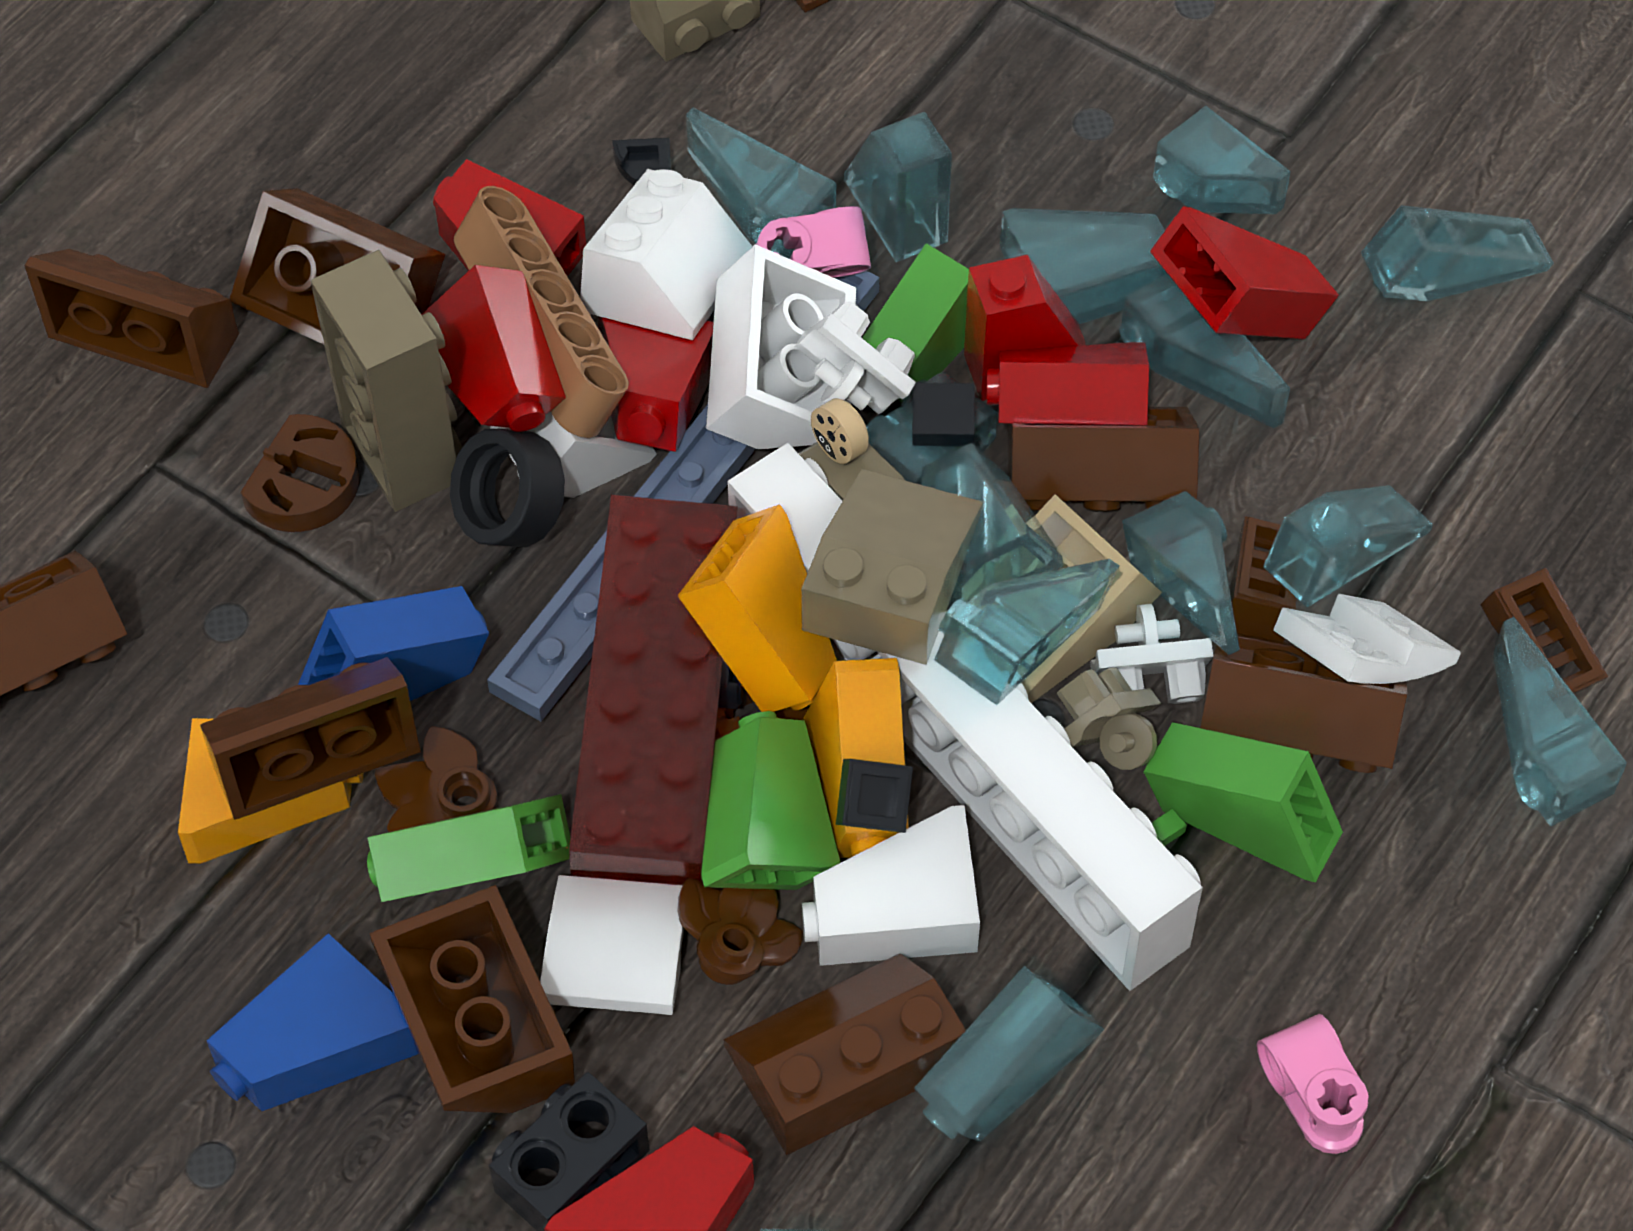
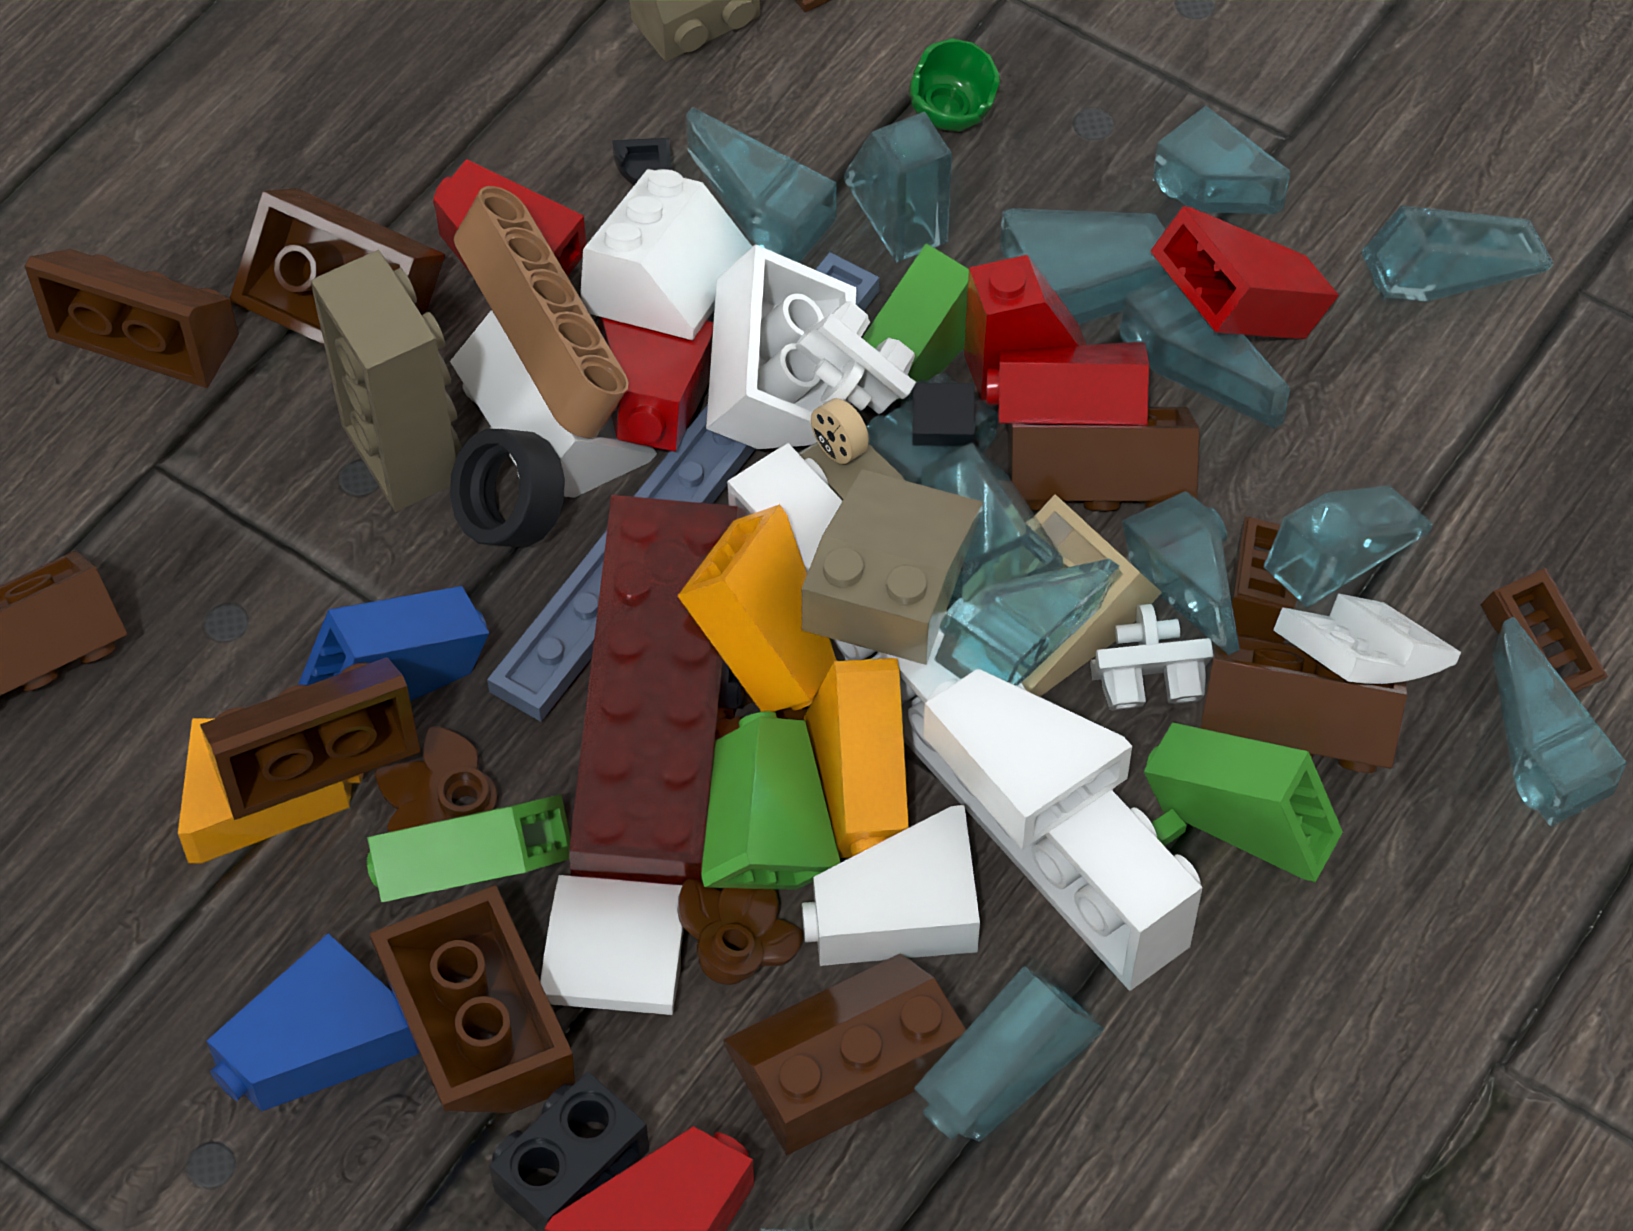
(316, 447): reddish brown piece -> none
(497, 349): red slope -> none
(824, 241): bright pink piece -> none
(874, 795): black tile -> none
(954, 84): none -> green hair
(1022, 753): none -> white slope
(1106, 714): dark tan hips -> none
(1314, 1074): bright pink piece -> none

